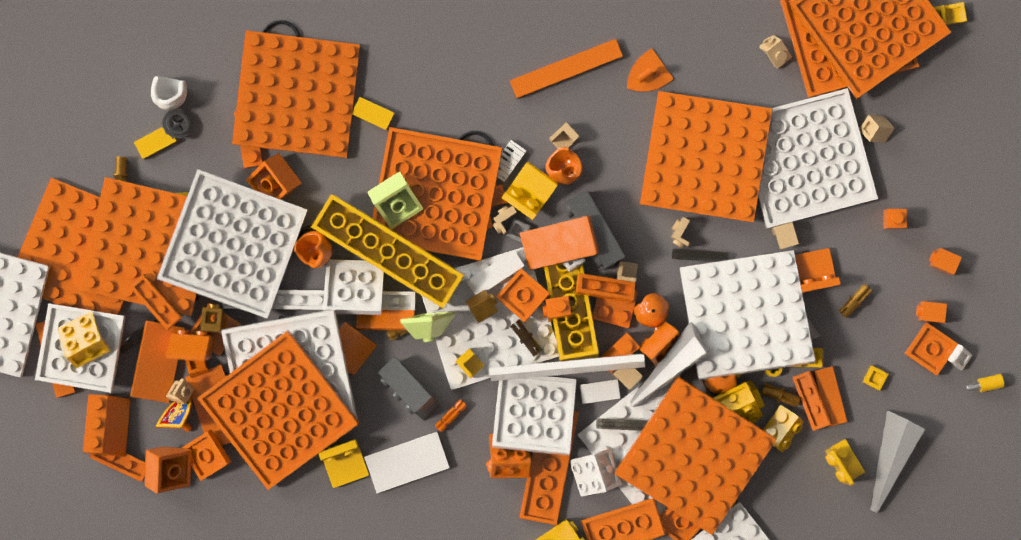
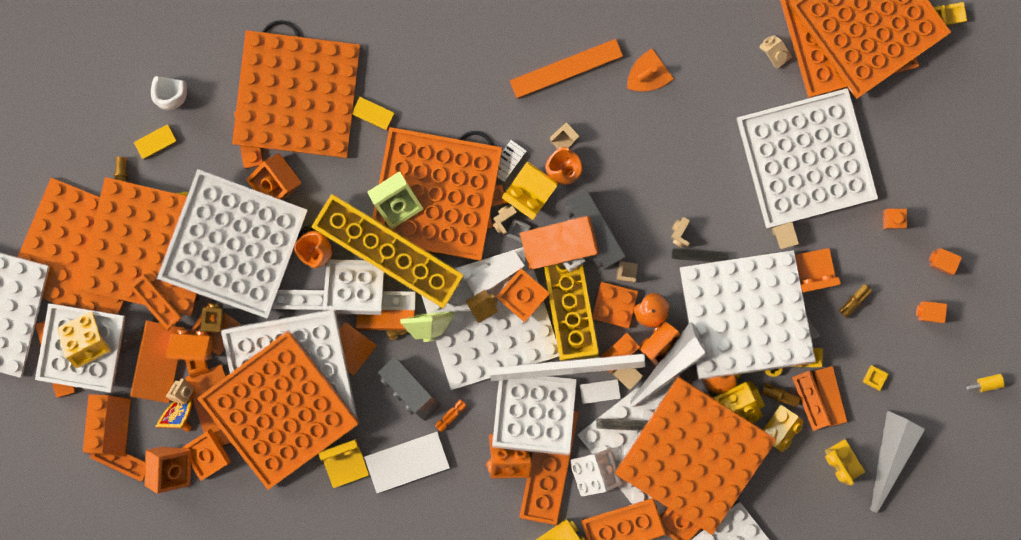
(177, 115): dark grey gear -> none
(469, 363): yellow panel -> none
(526, 337): dark brown pin -> none
(557, 308): orange bracket -> none
(605, 287): orange plate -> none
(706, 156): orange plate -> none
(876, 128): tan panel -> none
(931, 349): orange plate -> none
(960, 357): white tile -> none

